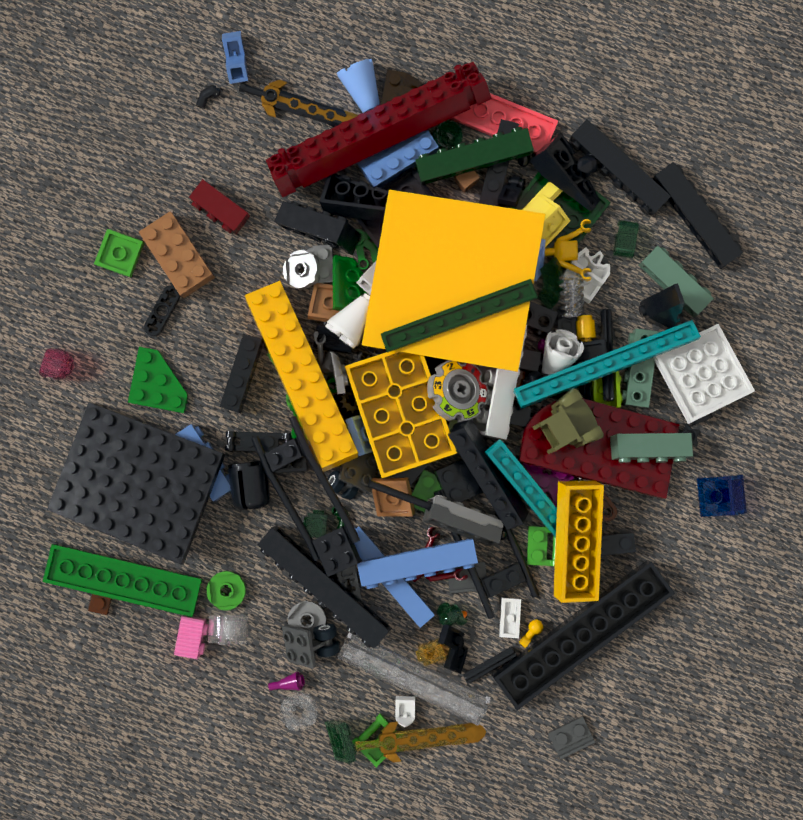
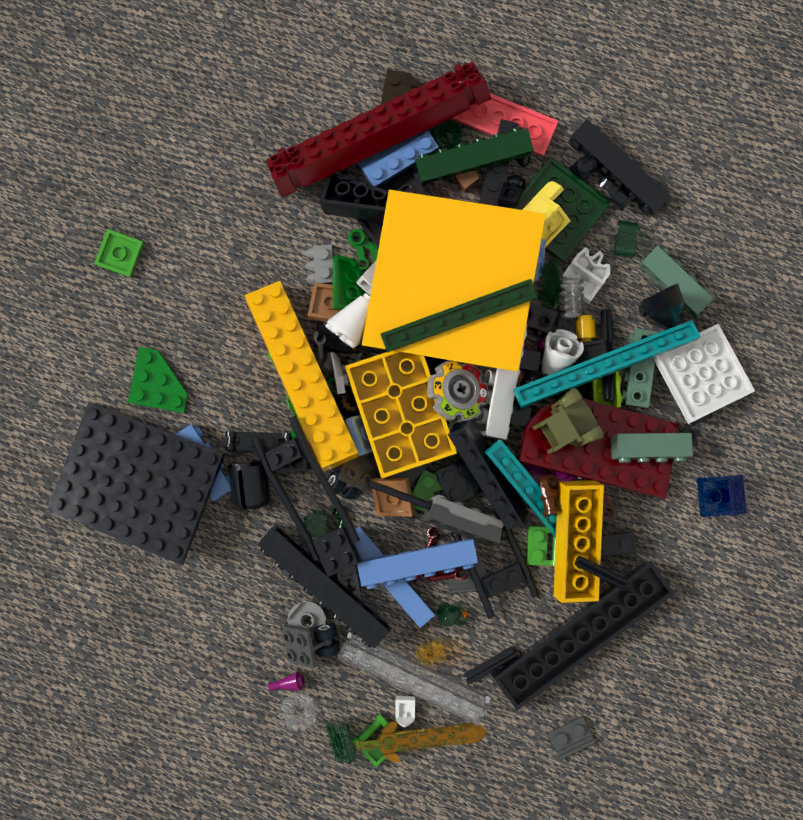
(56, 364): clear pink helmet -> none
(99, 604): reddish brown plate -> none
(122, 580): green plate -> none
(159, 303): black beam -> none
(176, 254): medium nougat brick -> none
(191, 636): bright pink brick -> none
(207, 93): black arm -> none
(218, 207): dark red brick -> none
(220, 599): bright green plate -> none
(228, 629): clear brick -> none
(235, 57): medium blue brick -> none
(242, 373): black brick -> none
(273, 96): sword -> none
(309, 276): plate -> none
(318, 226): black wedge -> none
(361, 84): light blue cone -> none
(453, 639): black plate -> none
(510, 617): white plate -> none
(535, 628): yellow arm -> none
(549, 495): none -> reddish brown connector
(559, 167): black wedge -> none
(568, 250): yellow piece -> none
(600, 572): none -> black axle
(616, 195): none -> black connector
(698, 216): black brick -> none

